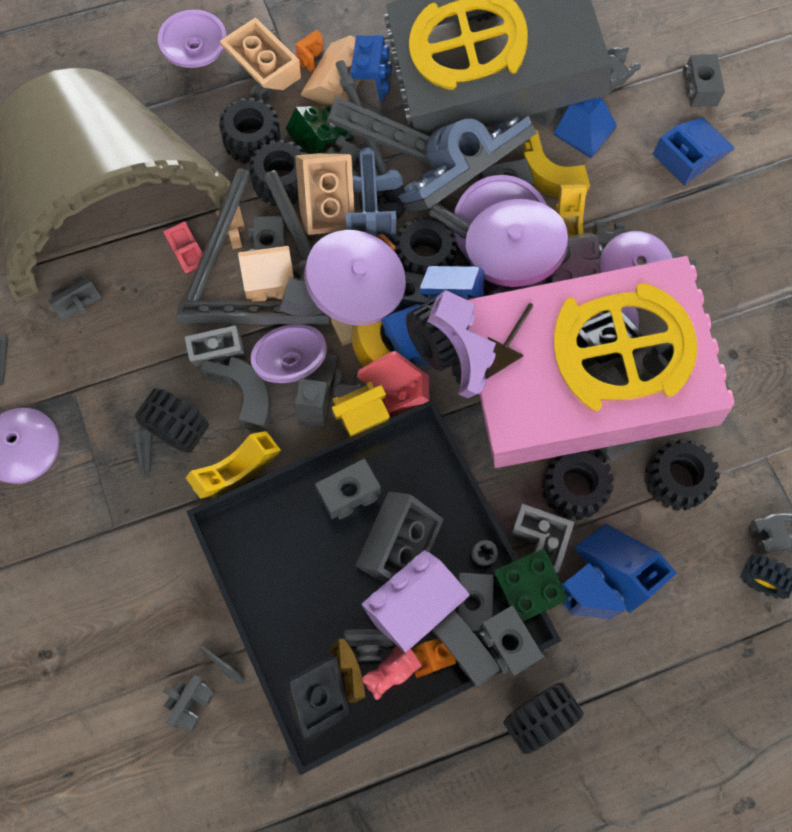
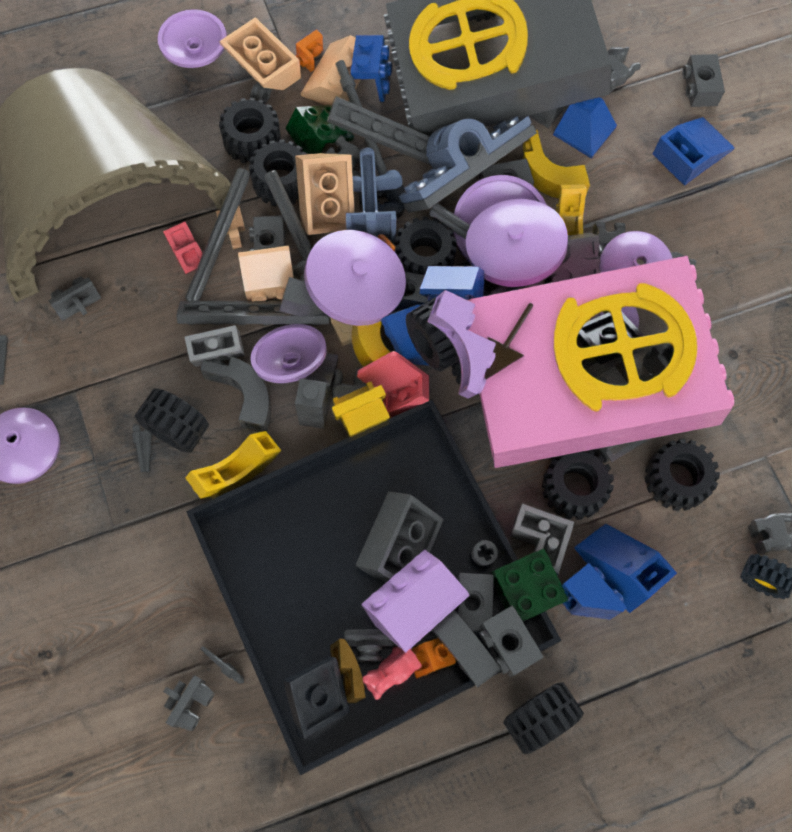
(357, 476): dark grey brick -> none

